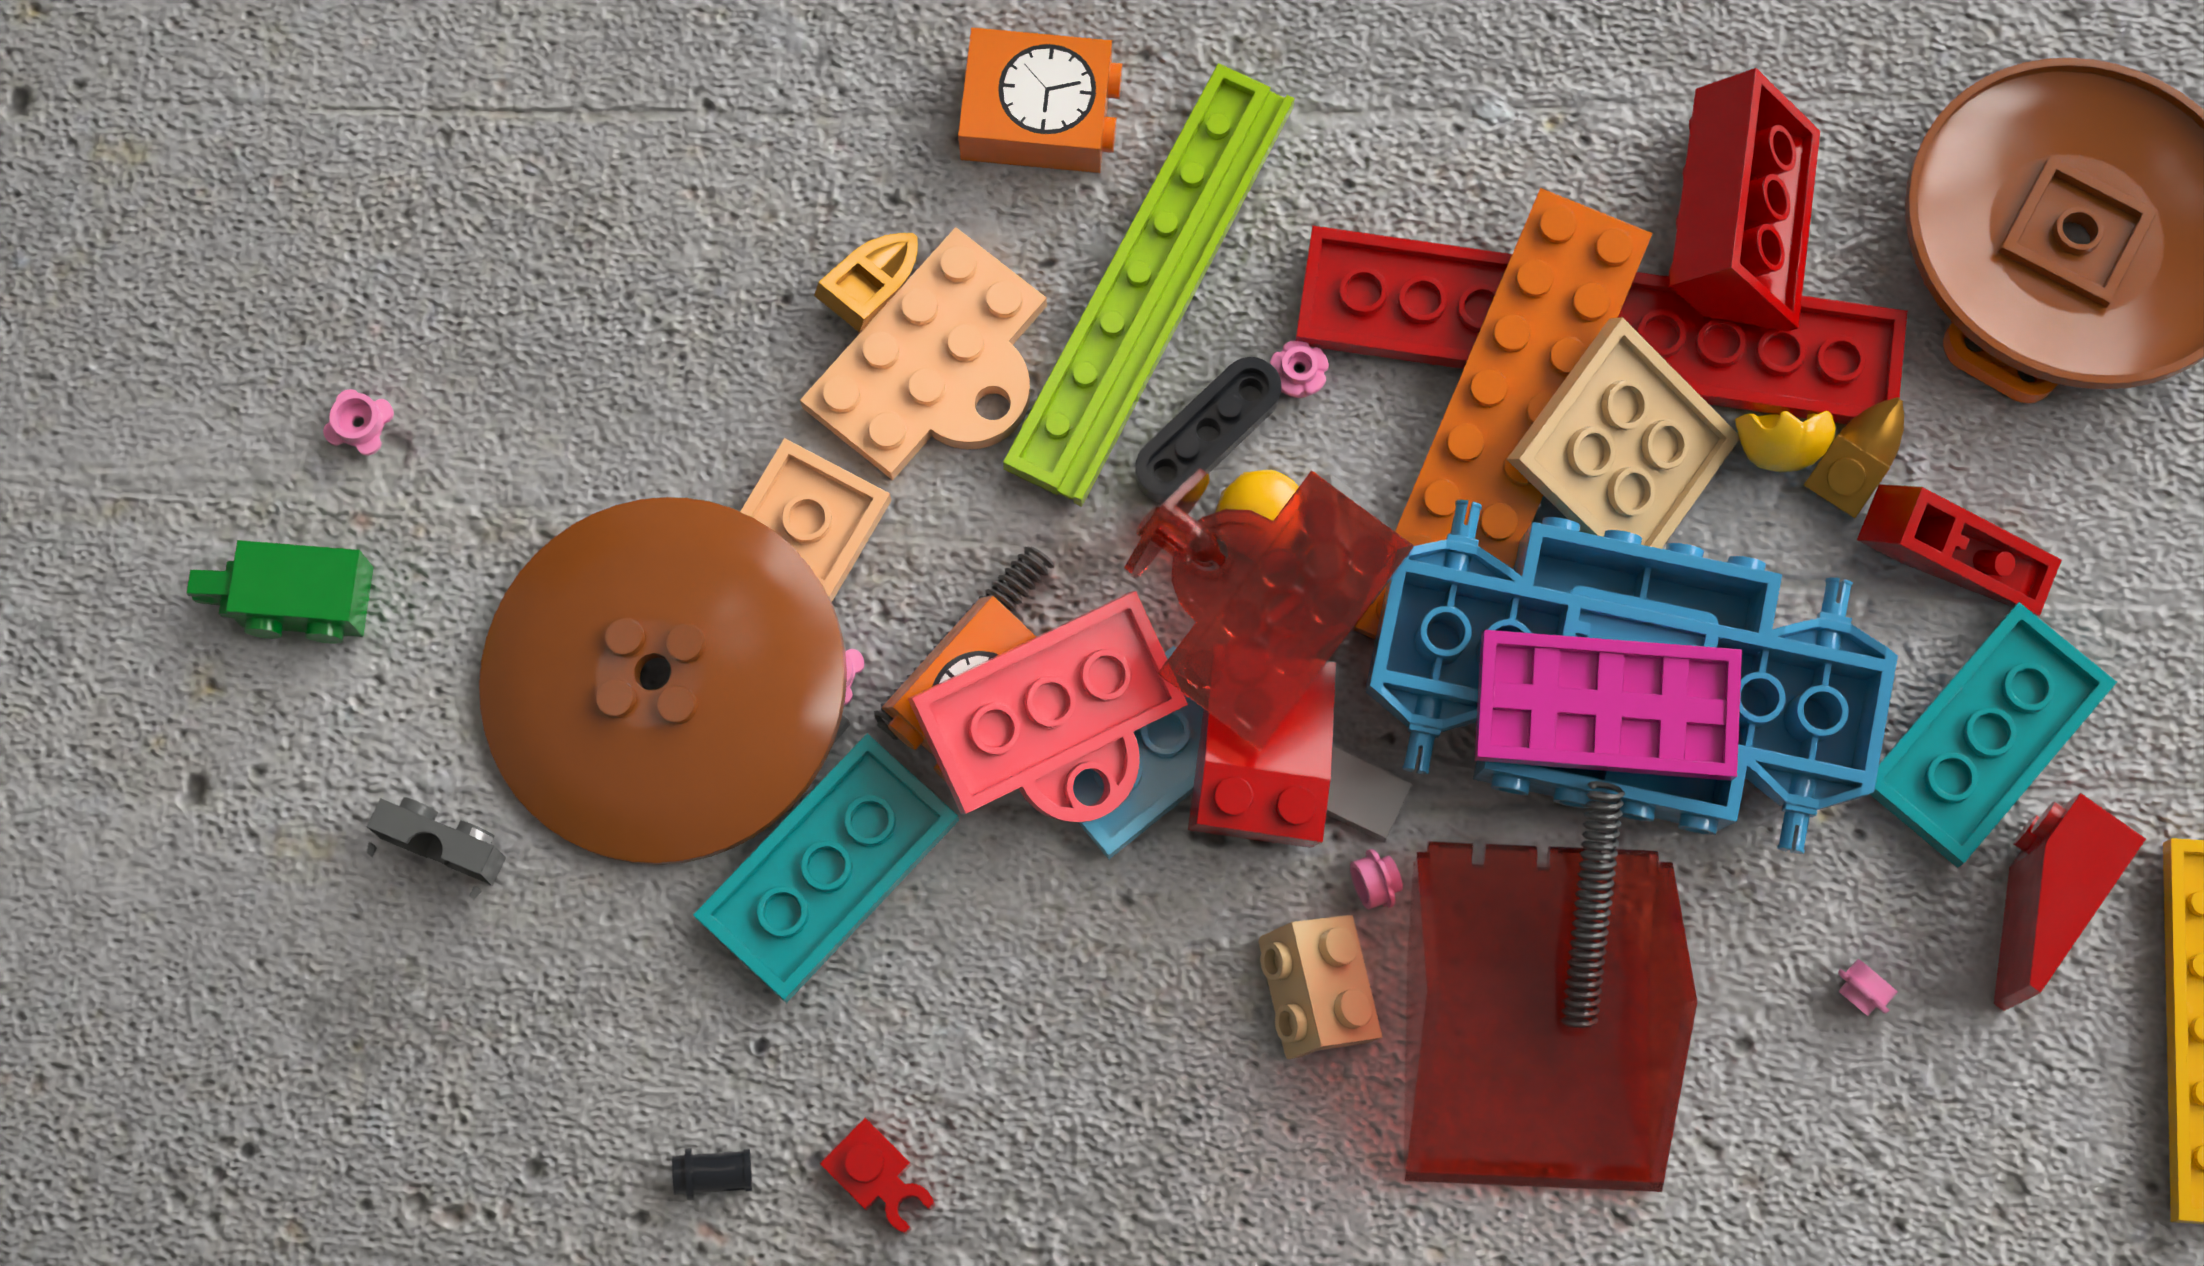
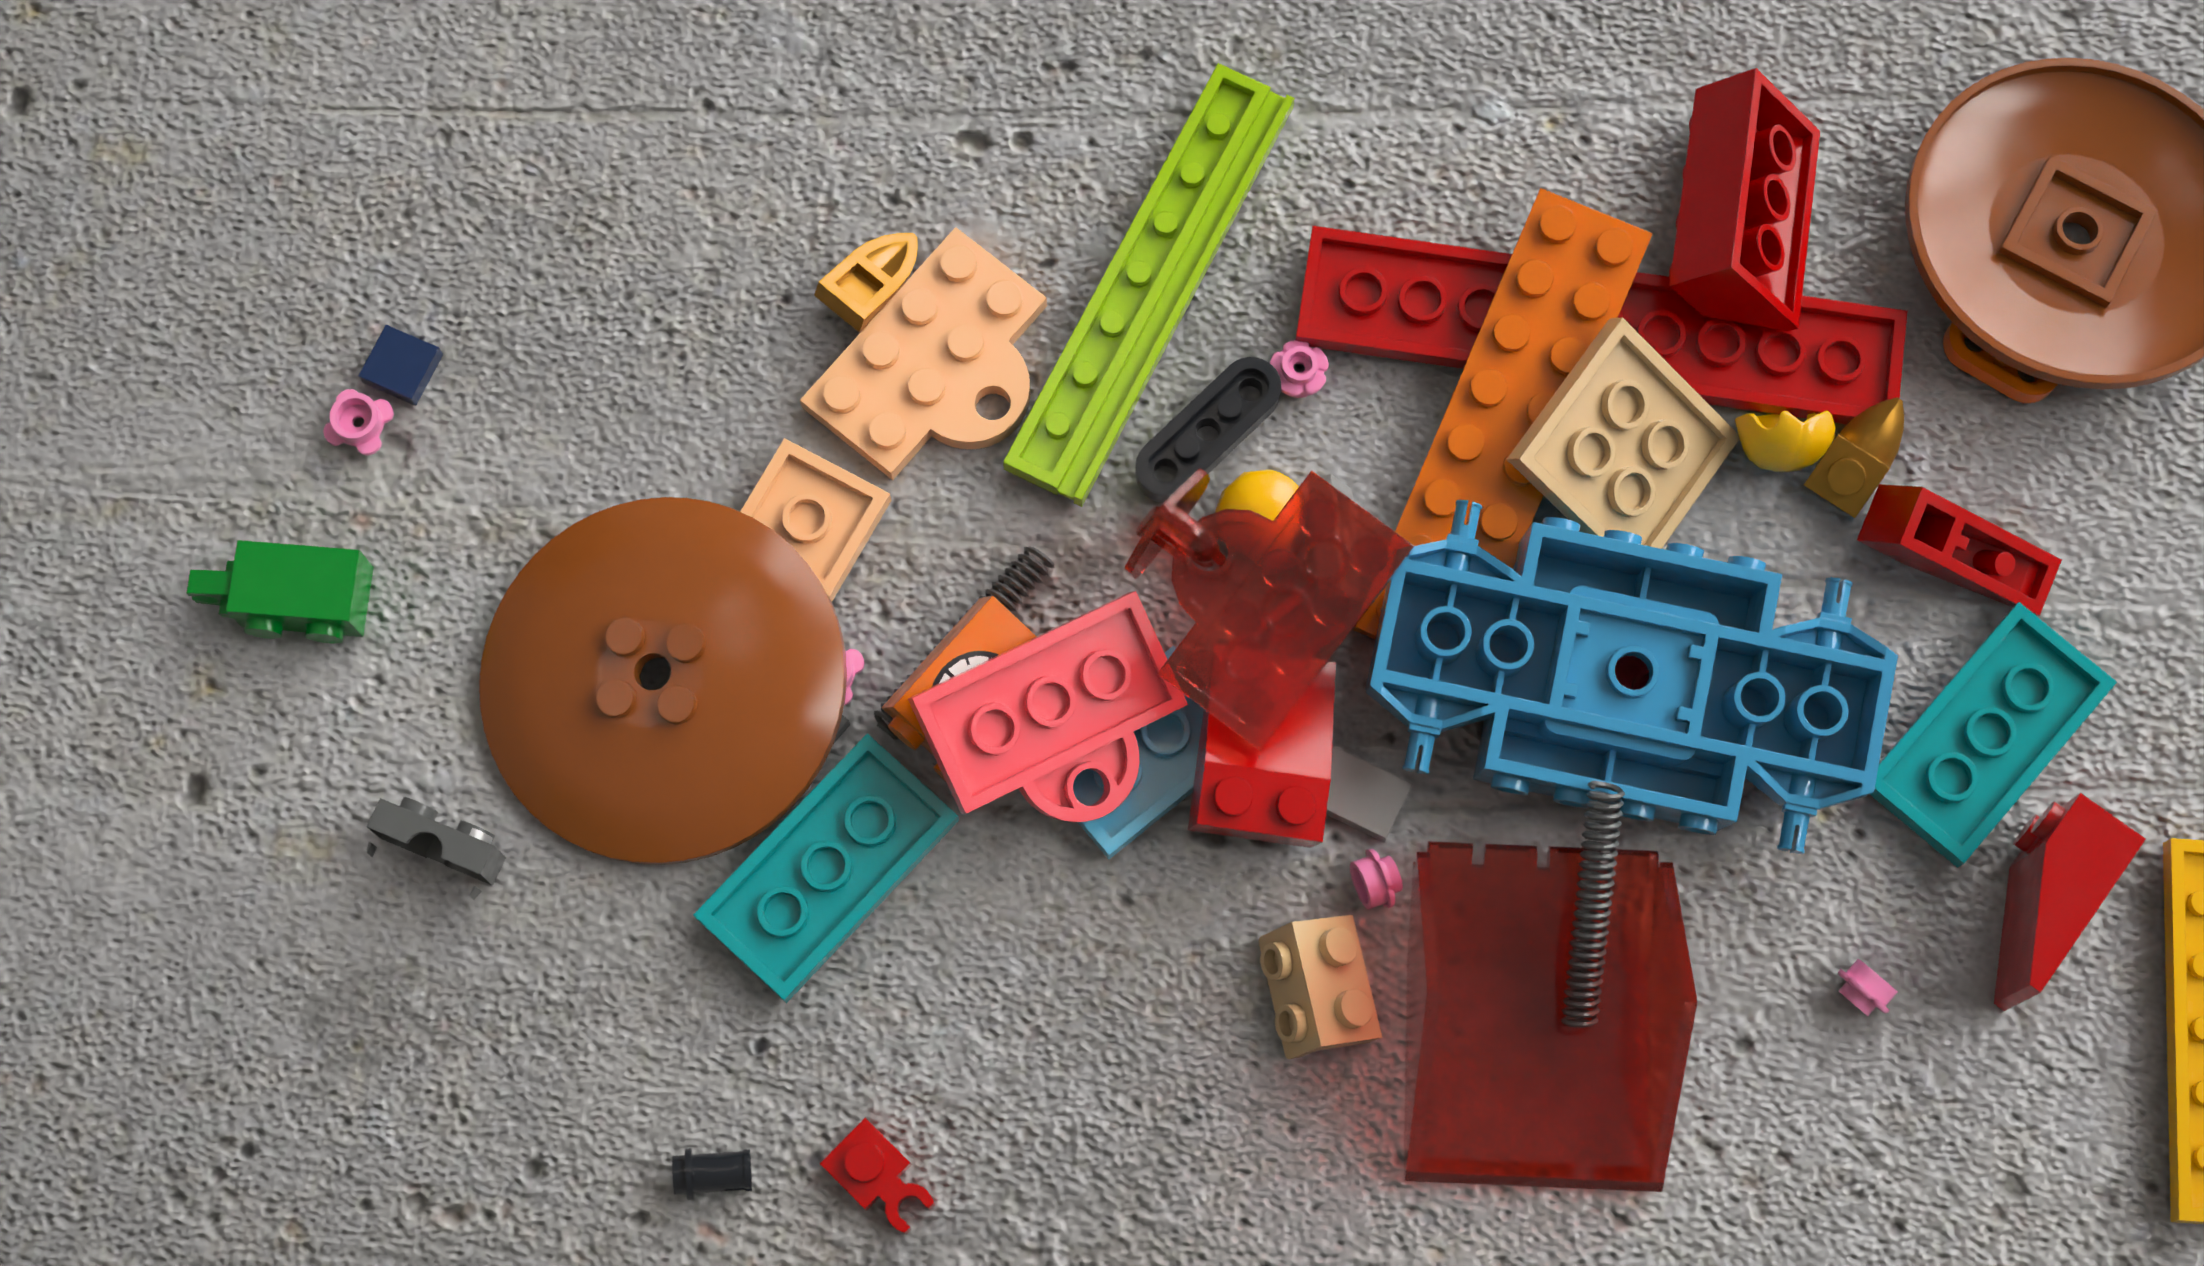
(400, 365): none -> dark blue tile
(1038, 100): orange brick -> none
(1608, 705): dark pink plate -> none

